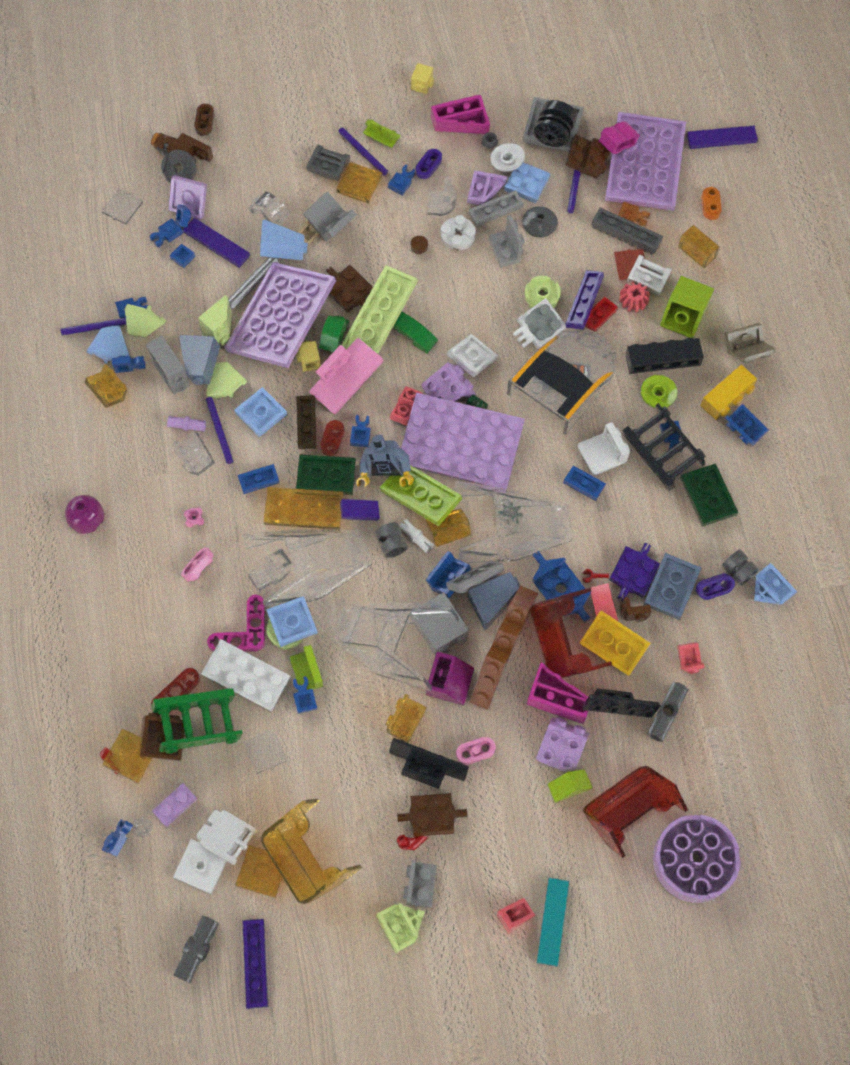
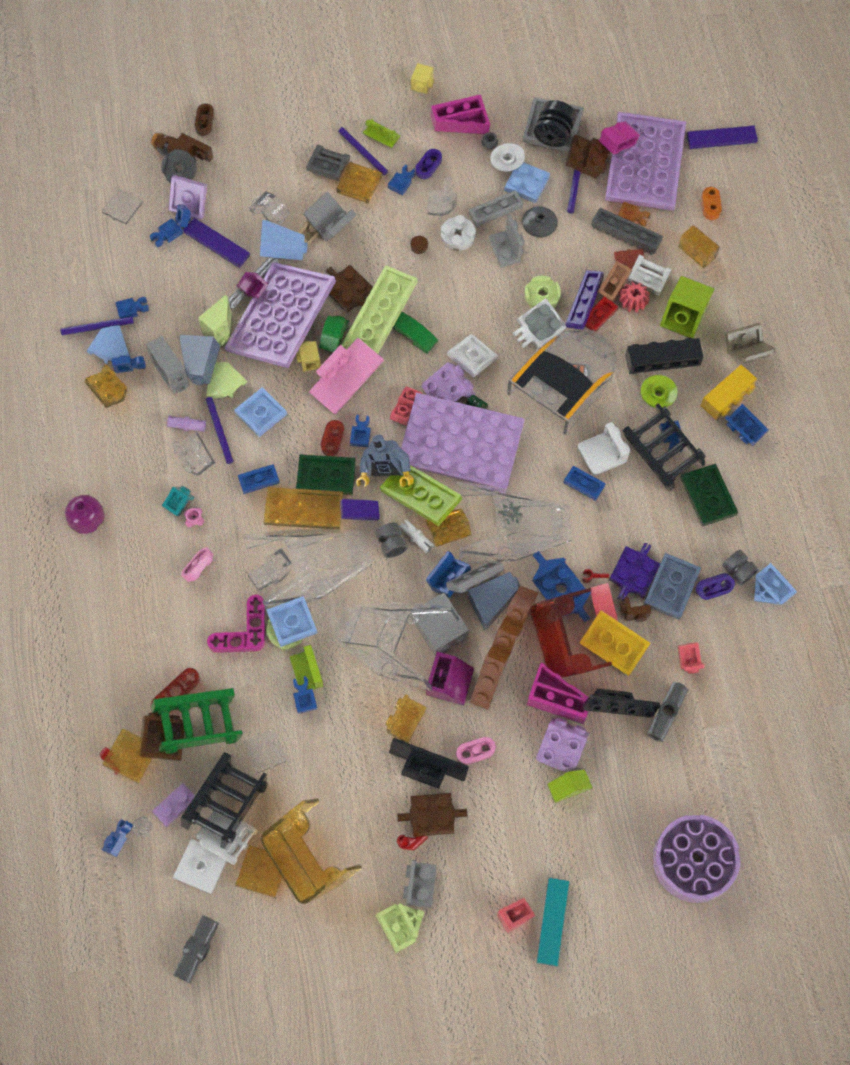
(142, 321): yellowish green slope -> none
(177, 500): none -> teal bracket
(182, 255): blue plate -> none
(214, 783): none -> black fence
(246, 674): white plate -> none
(252, 285): none -> magenta panel
(255, 964): dark purple tile -> none
(306, 422): dark brown plate -> none
(484, 187): lavender wing -> none
(615, 281): none -> nougat slope
(629, 801): clear red windscreen -> none

